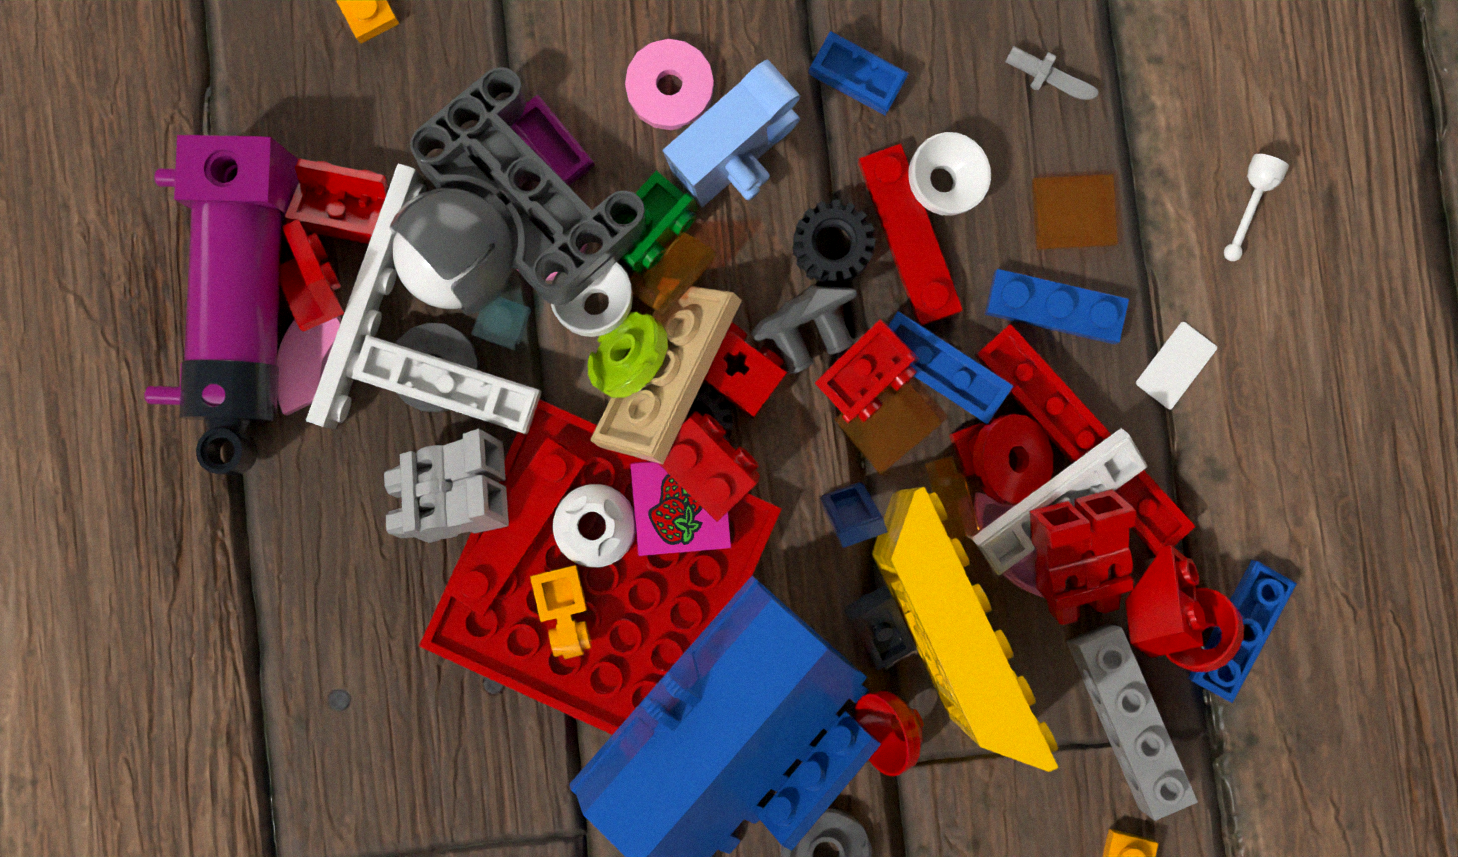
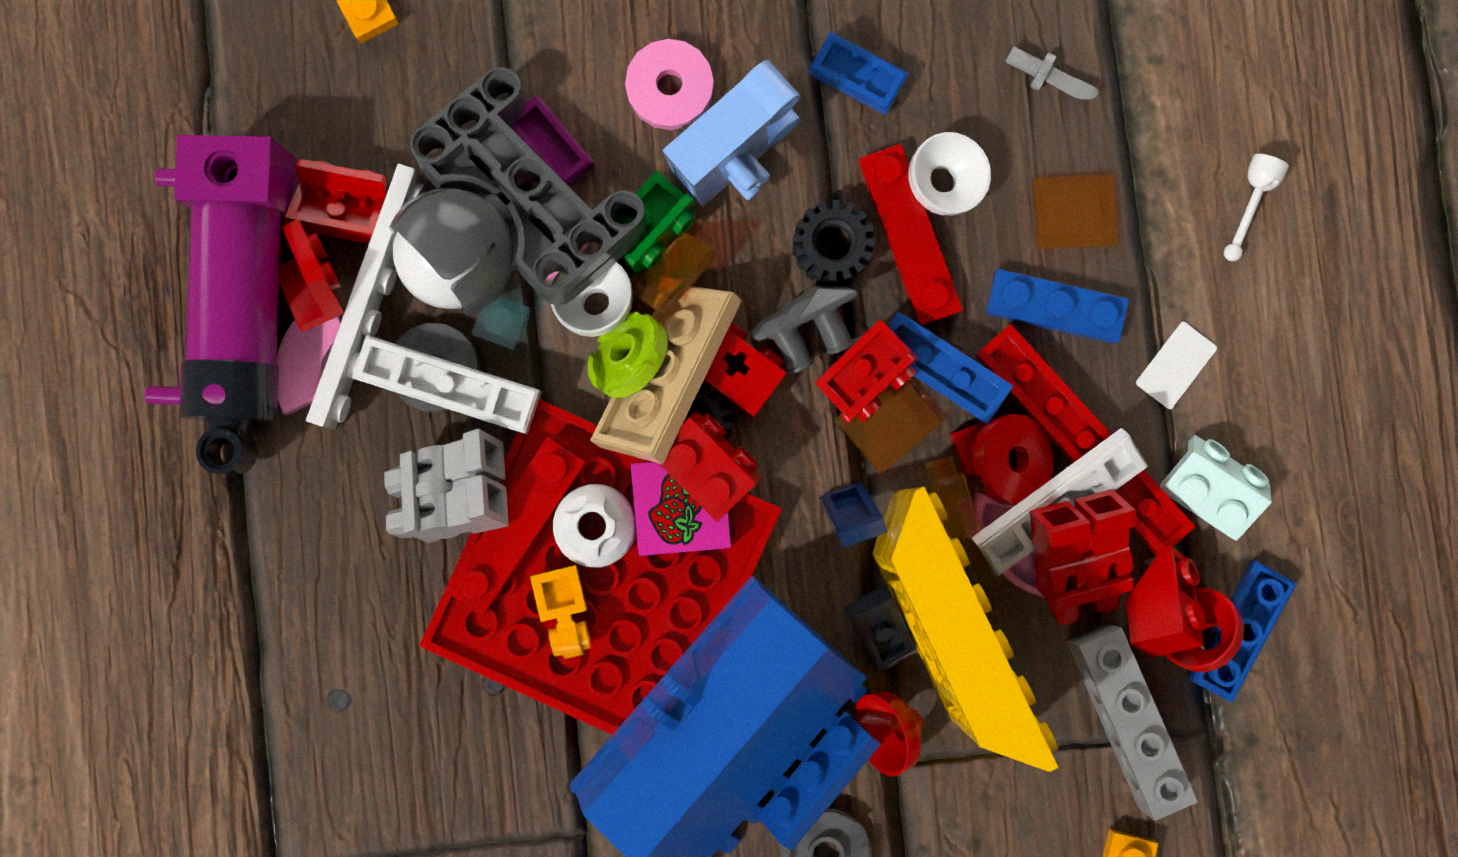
(1218, 487): none -> light aqua bracket

